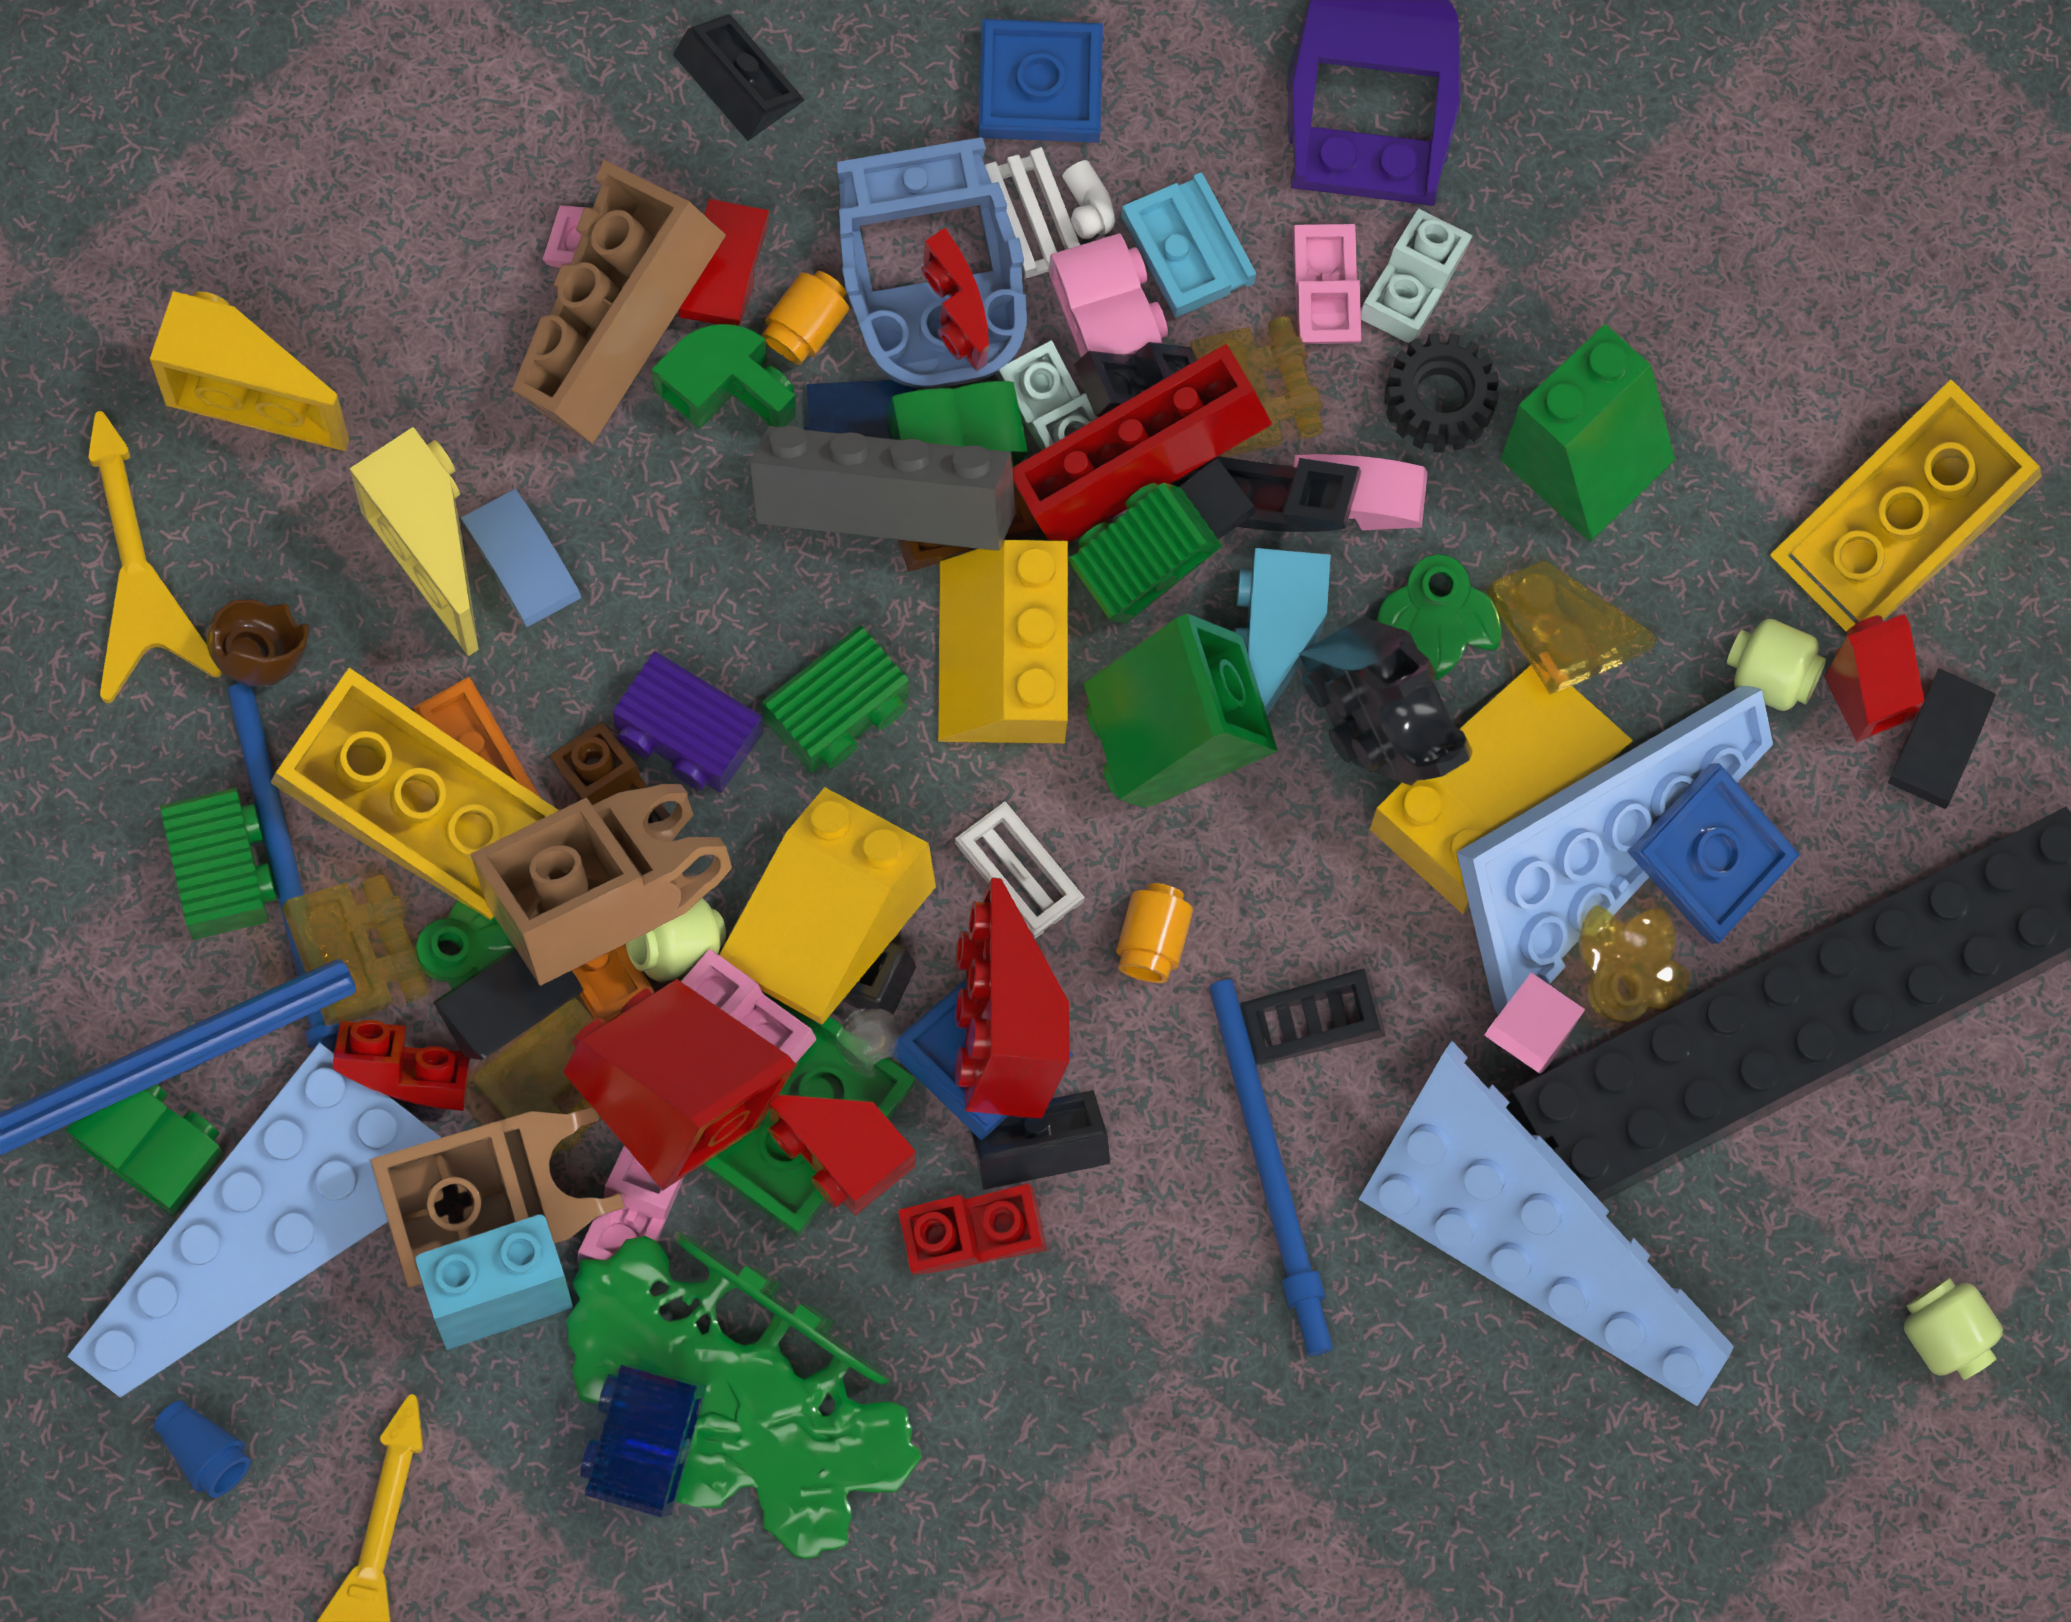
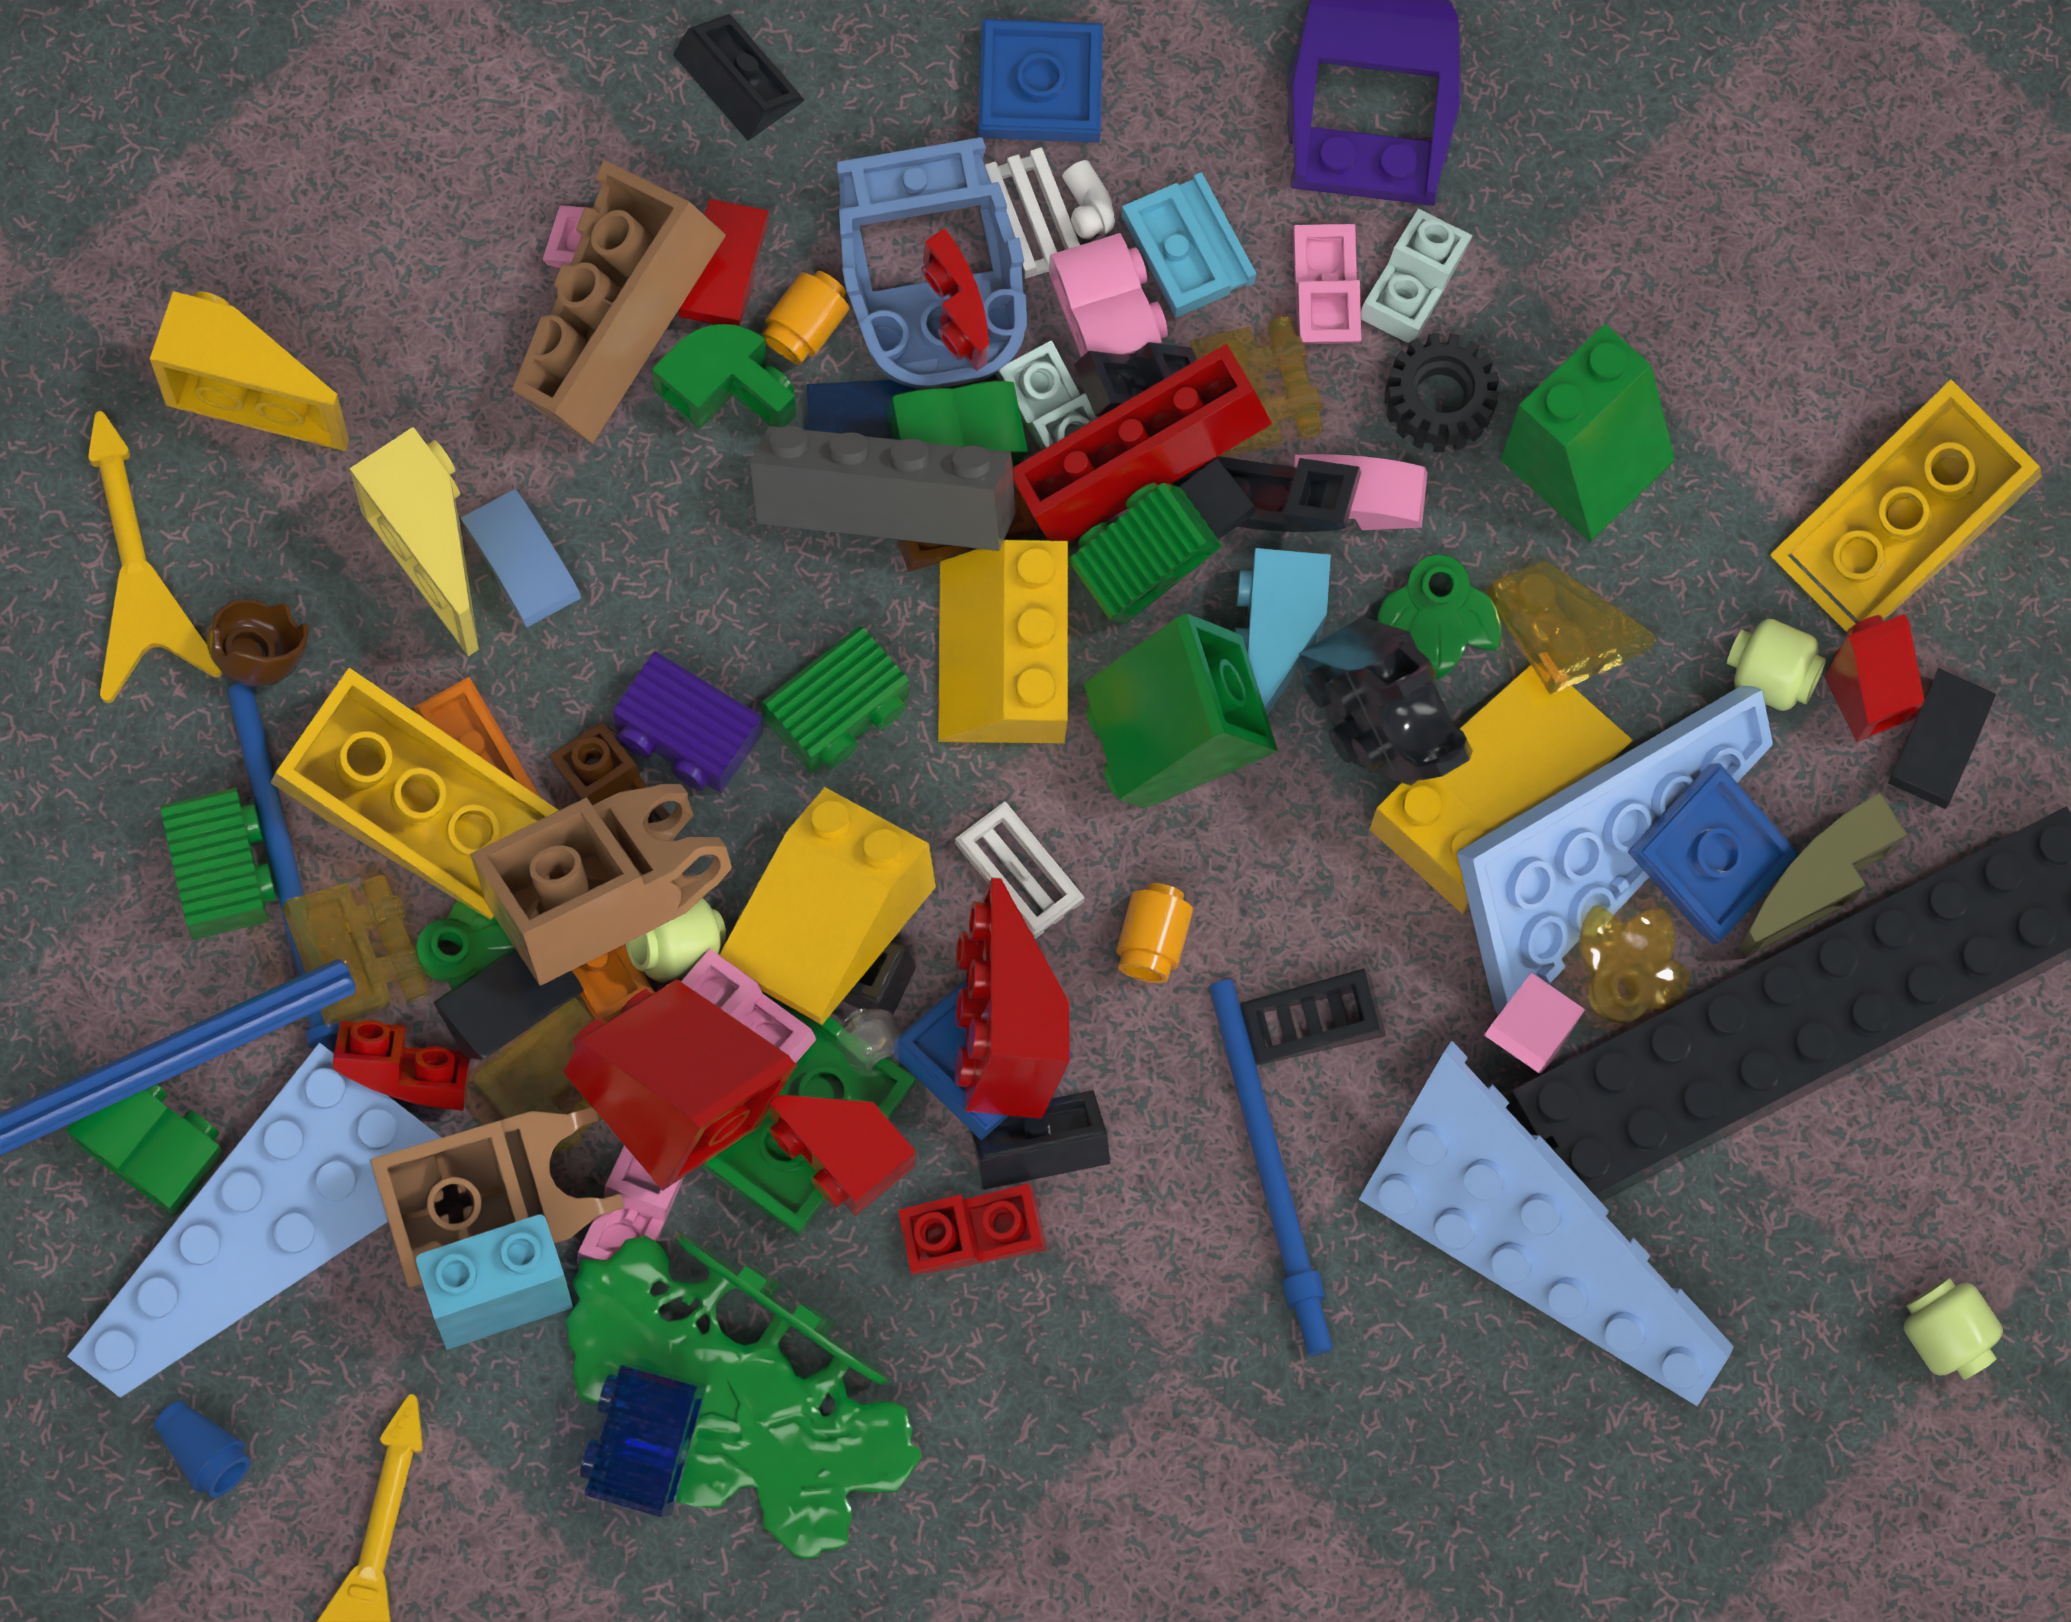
(1825, 873): none -> olive slope

